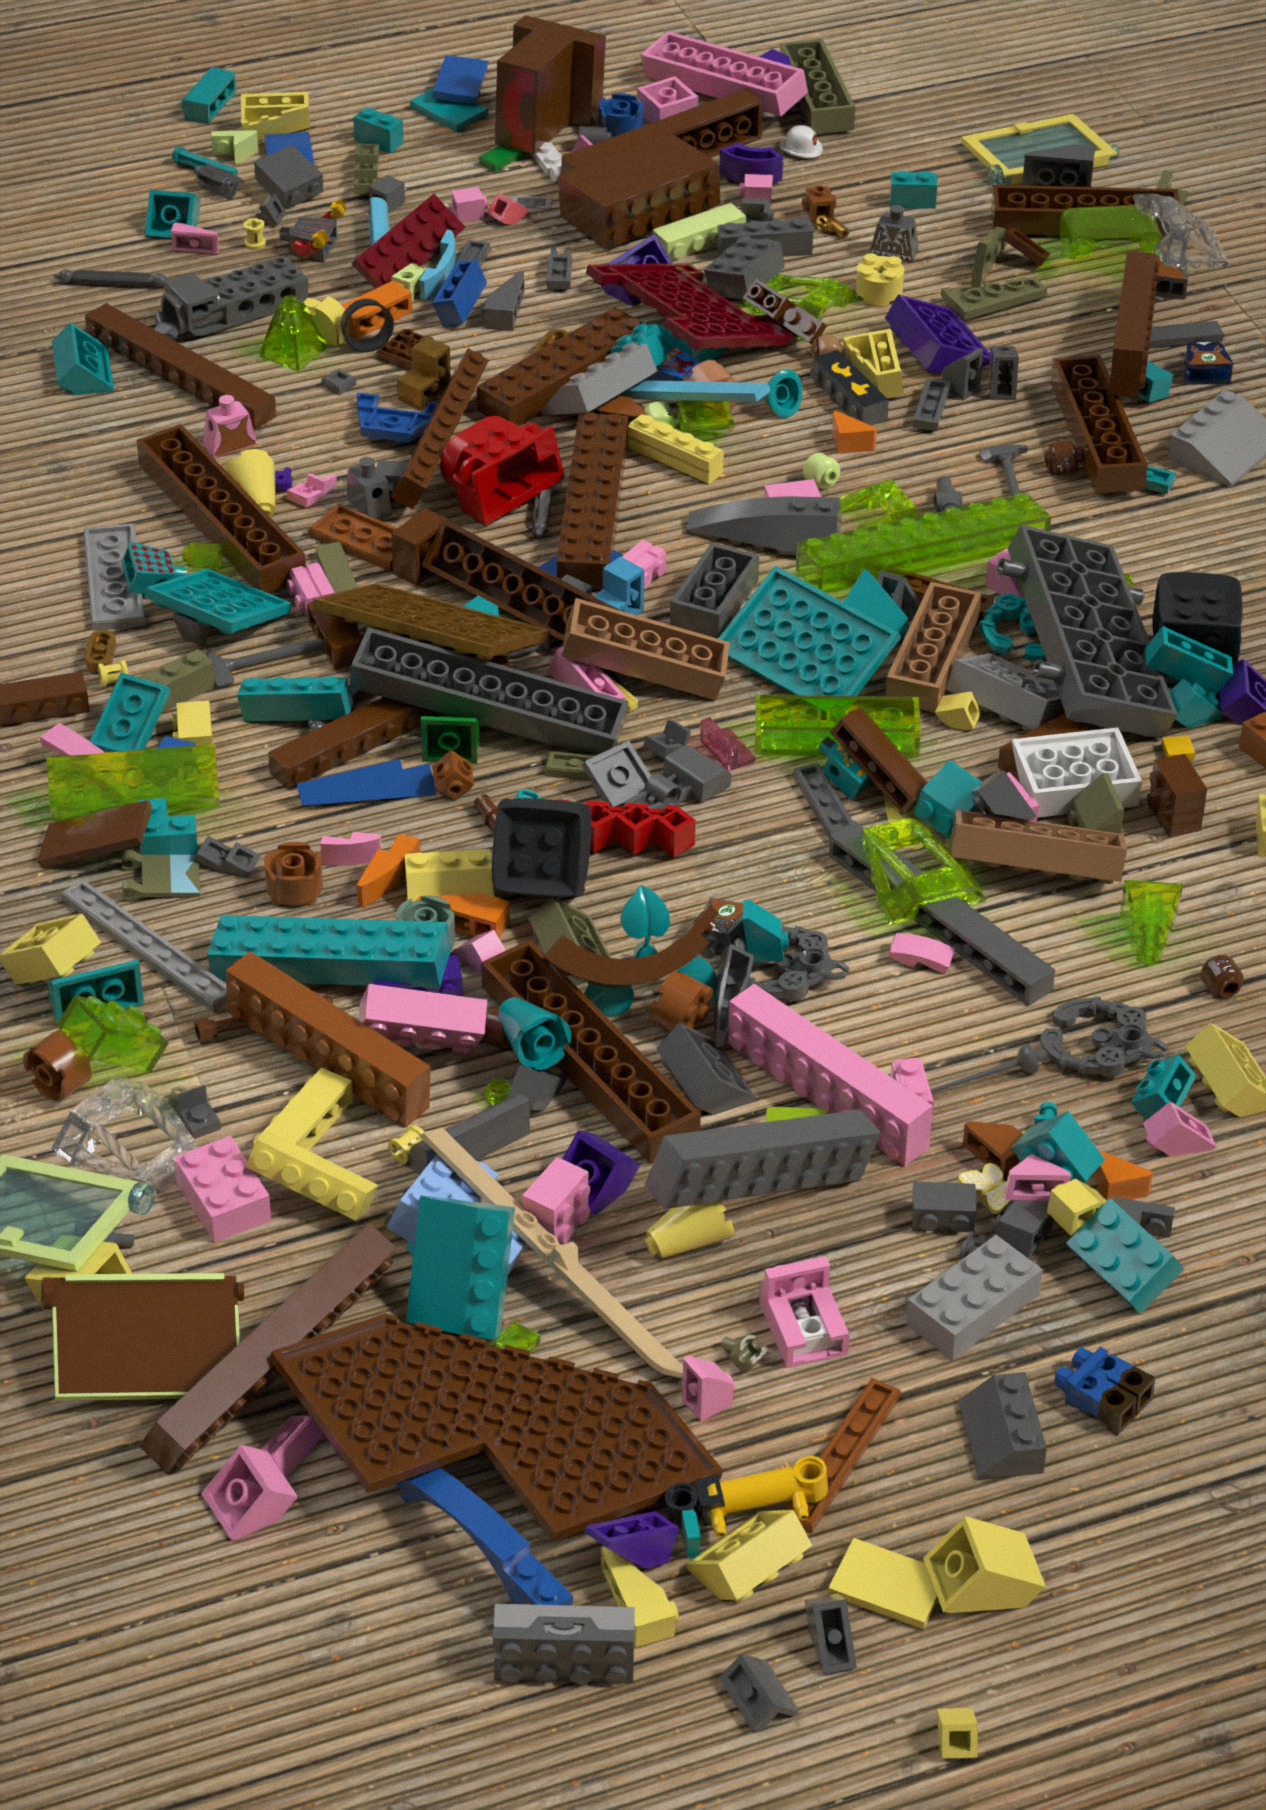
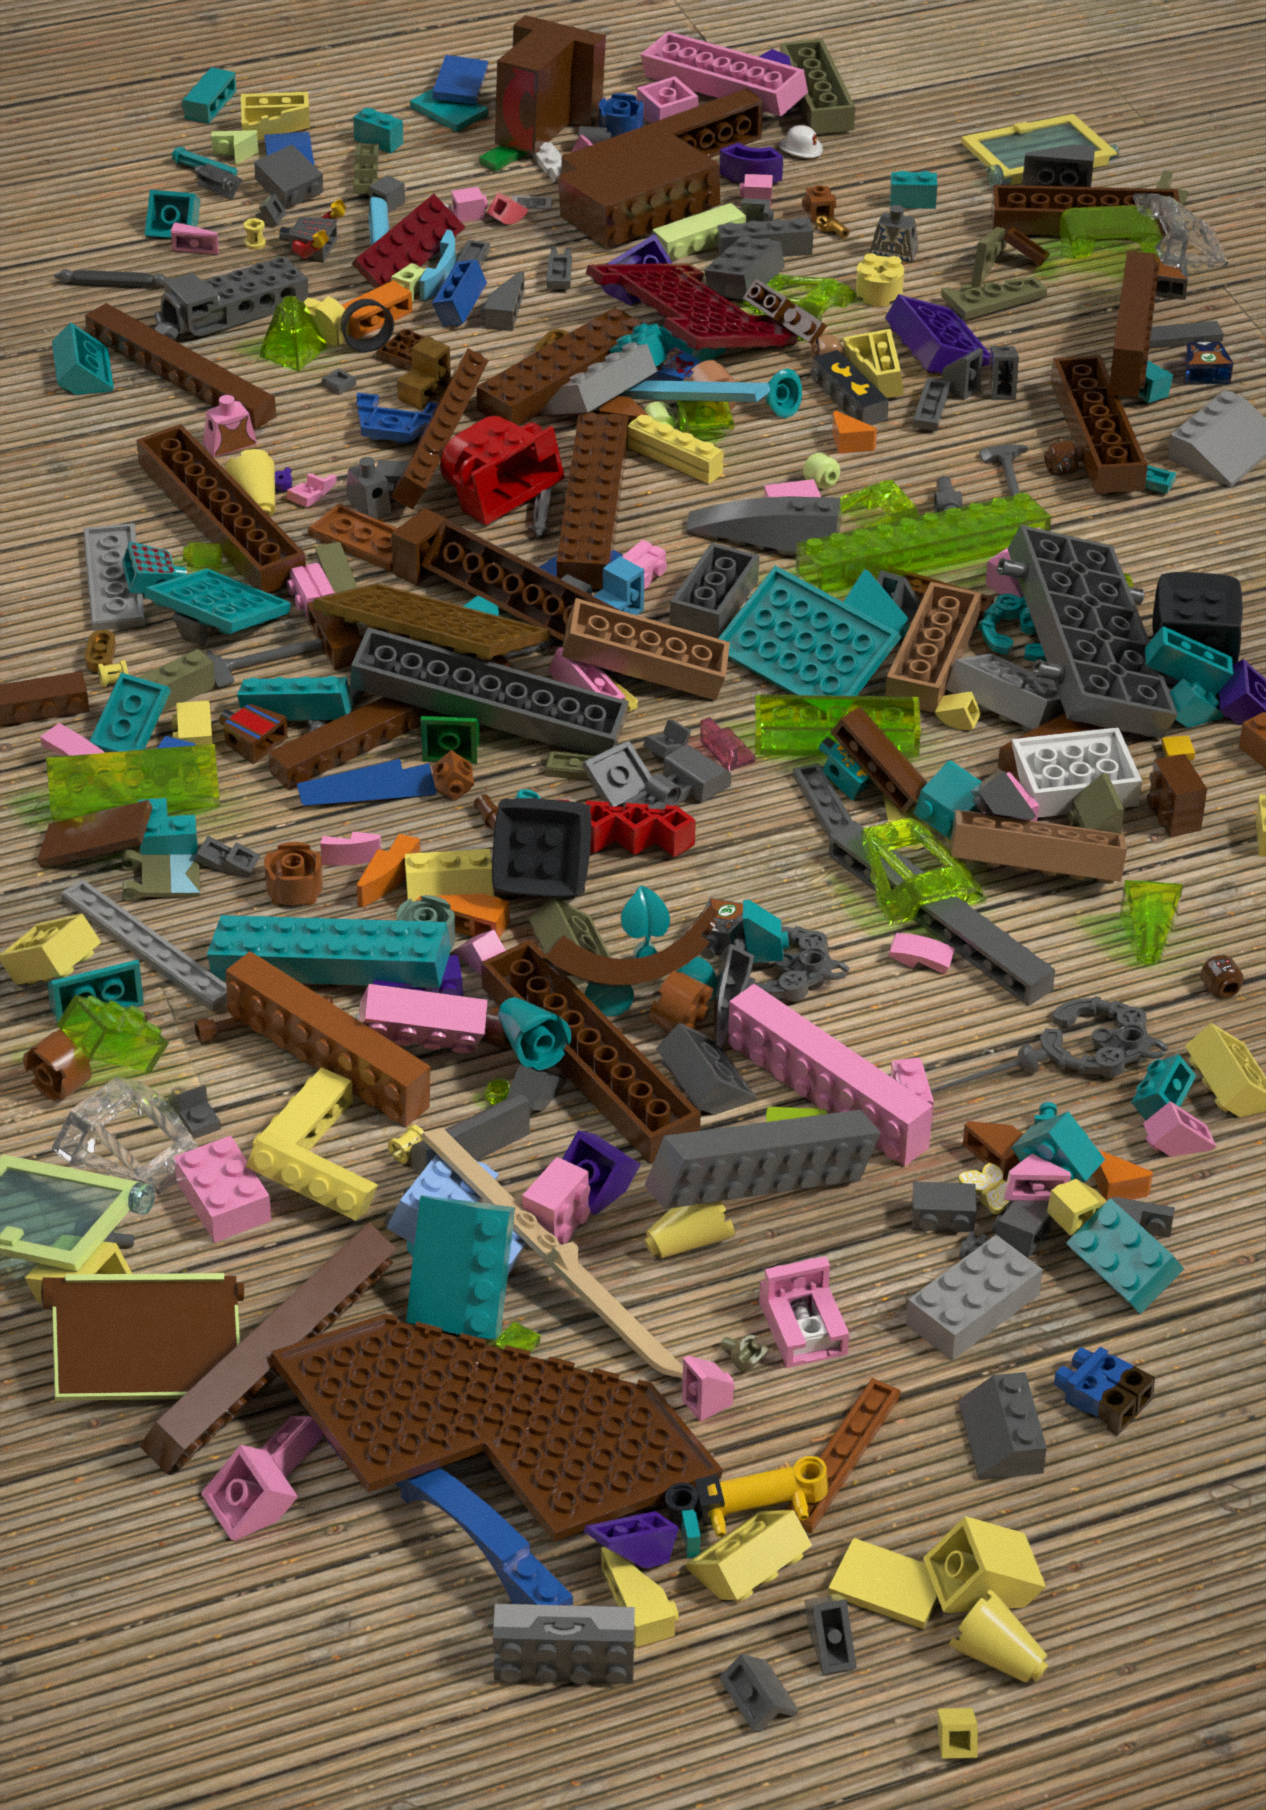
(253, 731): none -> reddish brown torso
(1000, 1640): none -> light yellow cone

